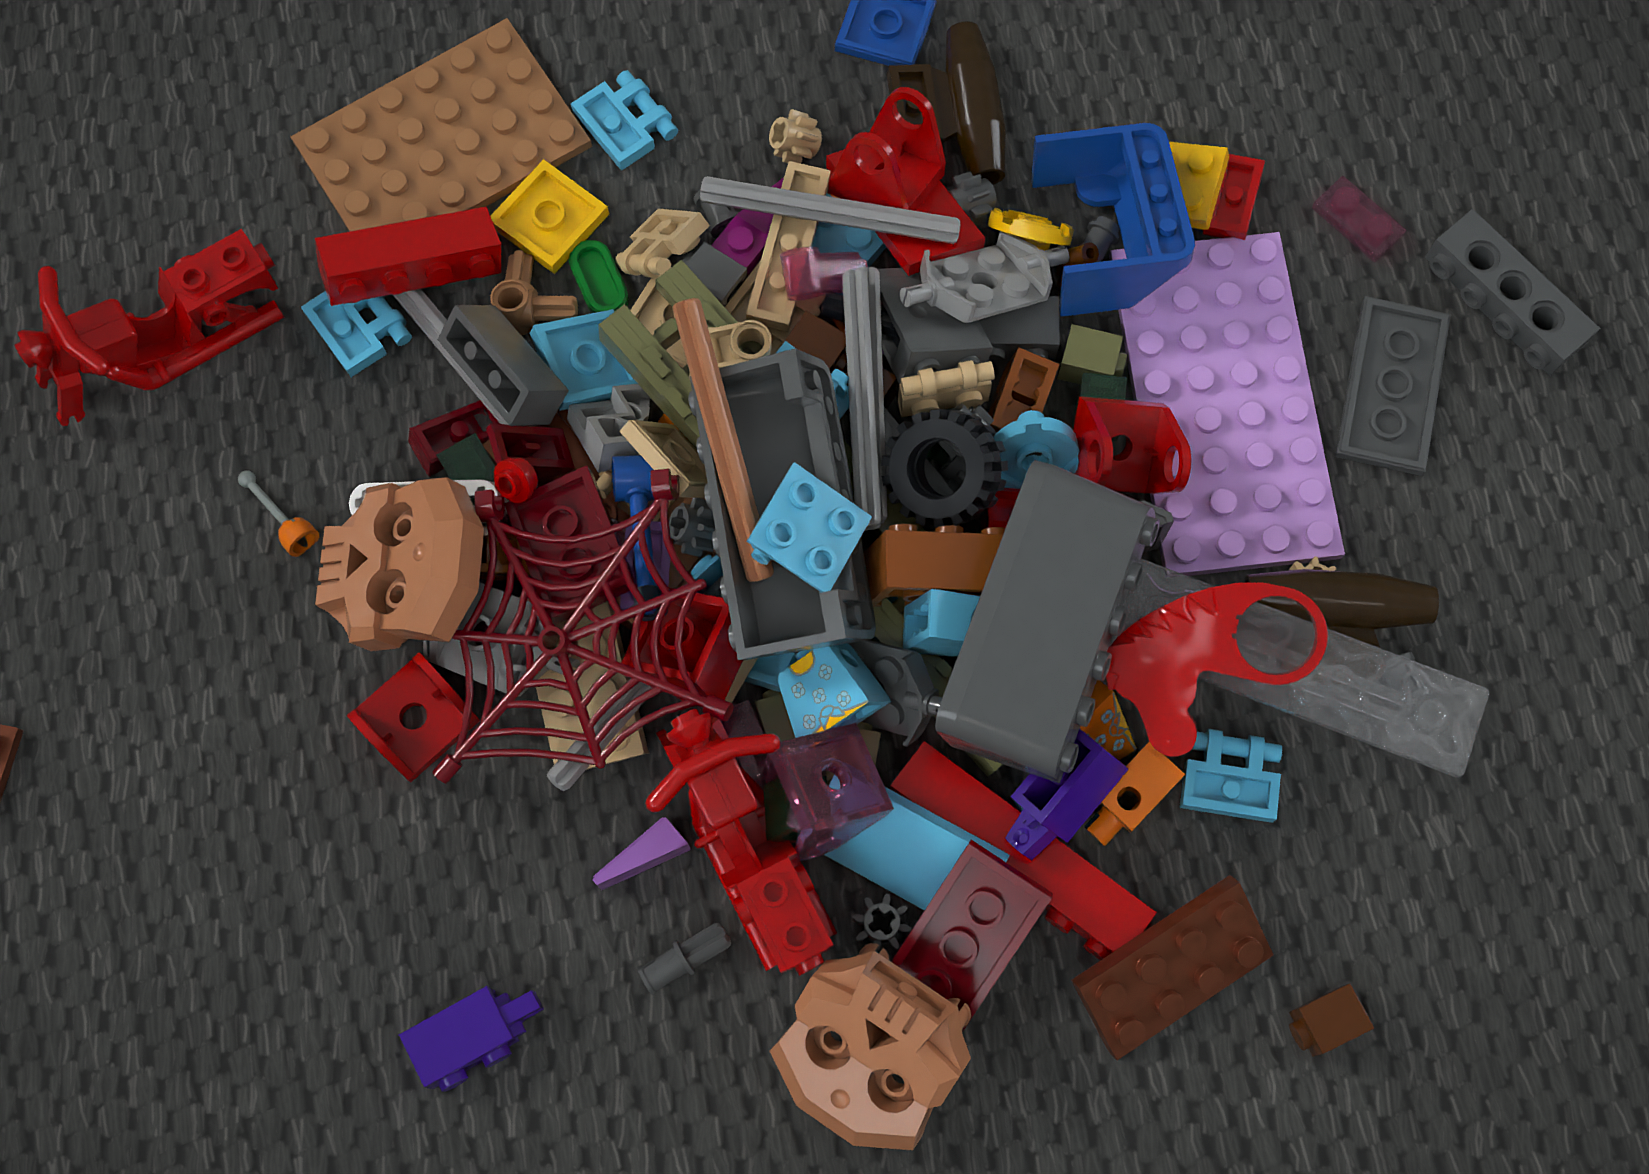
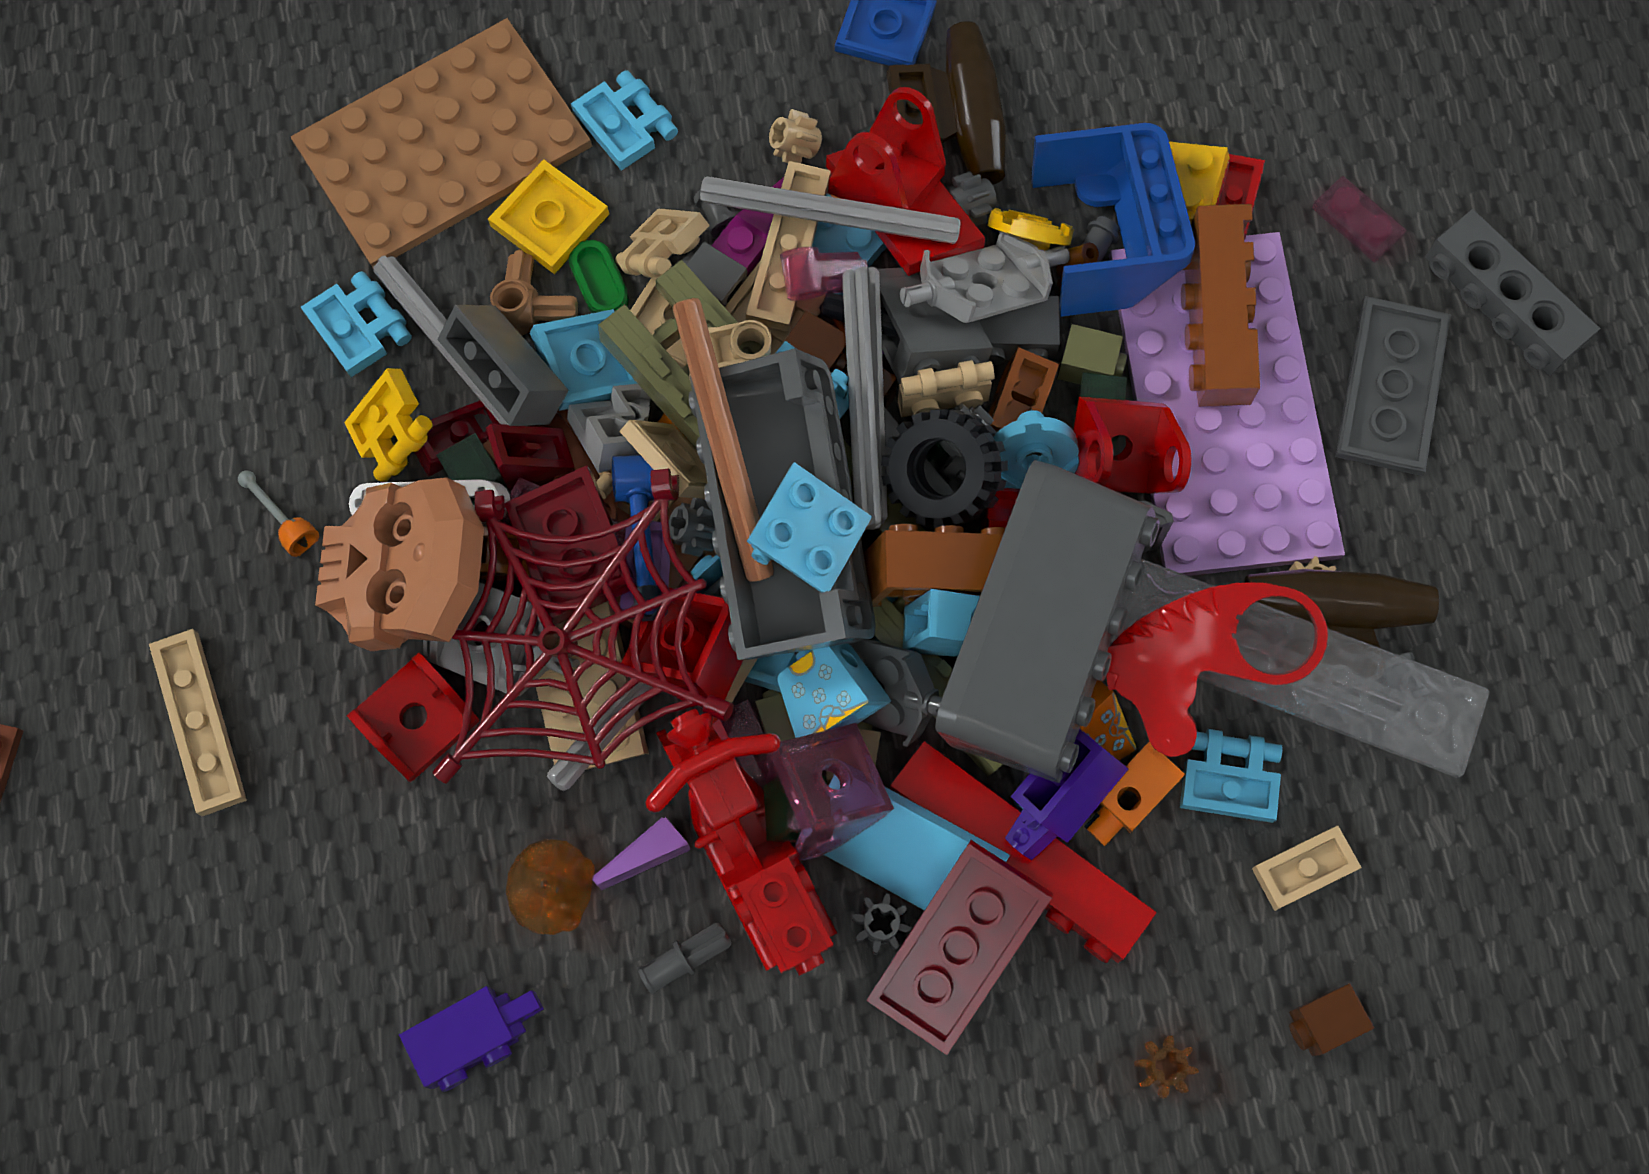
(155, 347): red piece -> none
(197, 722): none -> tan plate
(380, 416): none -> yellow plate
(408, 255): red brick -> none
(515, 479): red plate -> none
(556, 865): none -> clear orange plate
(886, 1029): nougat brick -> none
(1156, 1076): none -> clear orange gear
(1173, 967): copper plate -> none
(1221, 308): none -> dark orange wedge
(1306, 868): none -> tan plate

